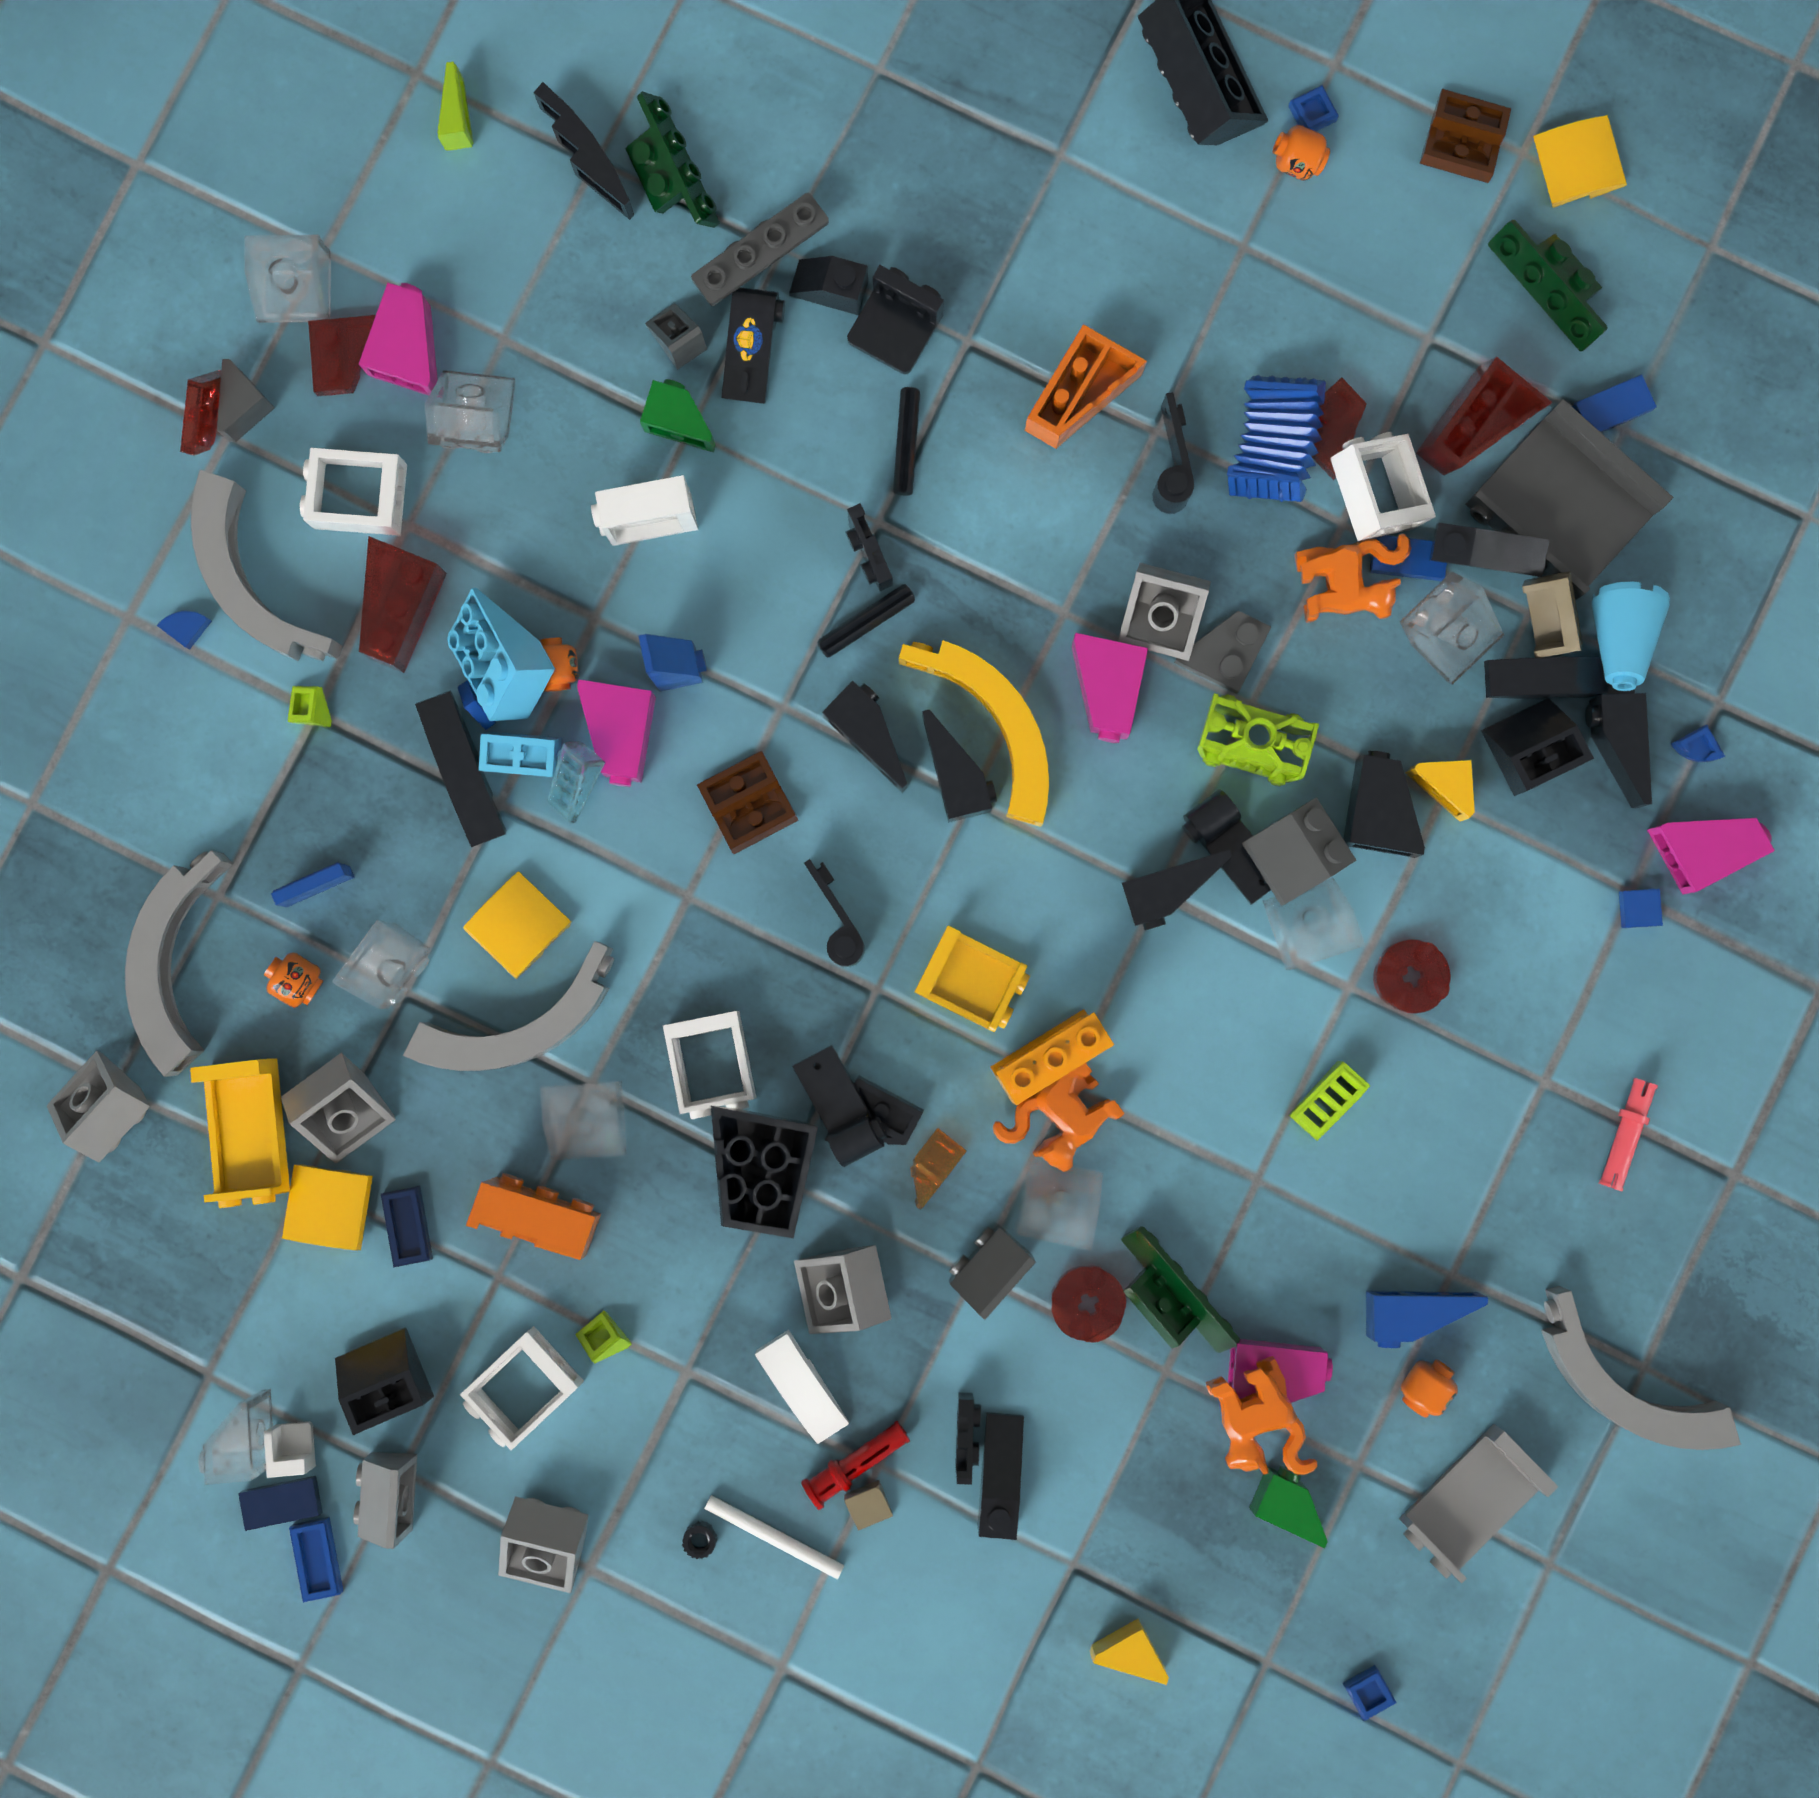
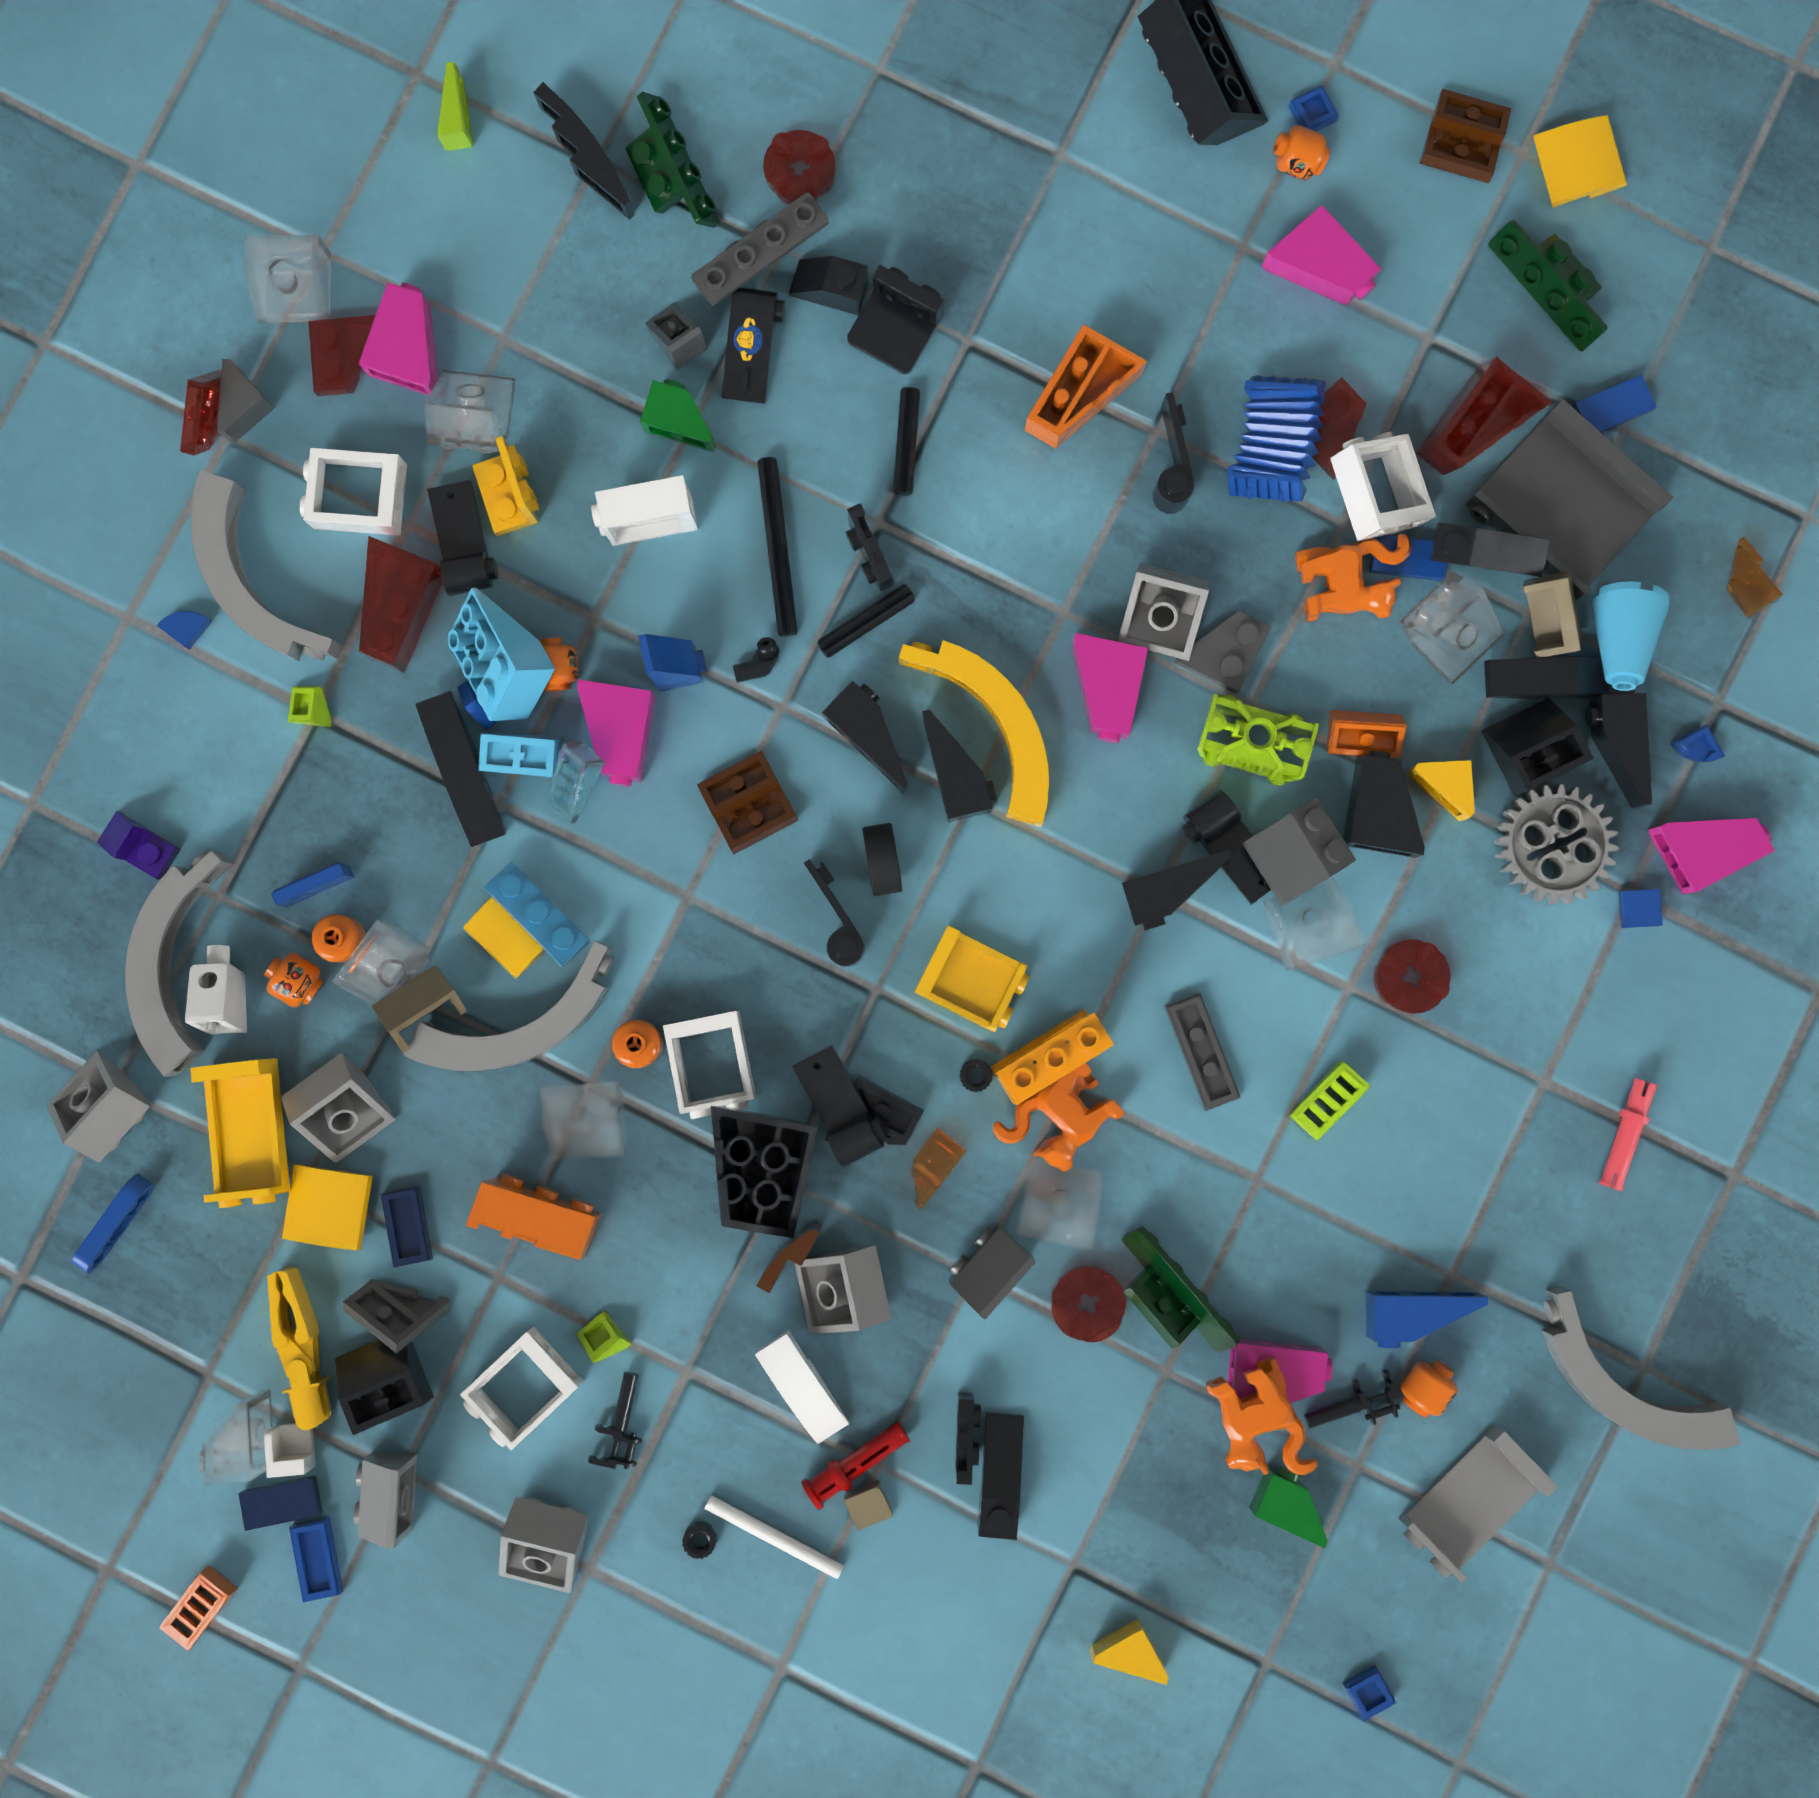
(113, 1223): none -> blue beam
(138, 846): none -> dark purple slope
(215, 1585): none -> orange slope
(217, 994): none -> white torso
(298, 1347): none -> yellow arm
(326, 940): none -> orange head
(394, 1313): none -> dark grey wing
(415, 1001): none -> dark tan panel
(461, 539): none -> black door
(505, 491): none -> yellow bracket
(536, 914): none -> dark azure plate
(619, 1426): none -> black piece
(650, 1046): none -> orange head
(762, 662): none -> black arm
(777, 546): none -> black axle
(793, 147): none -> clear red plate
(794, 1250): none -> reddish brown slope
(882, 859): none -> black tyre
(975, 1087): none -> black axle
(1202, 1052): none -> dark grey tile
(1323, 259): none -> dark pink slope
(1356, 1405): none -> black piece
(1365, 731): none -> orange slope
(1542, 815): none -> light grey gear
(1749, 583): none -> clear orange slope

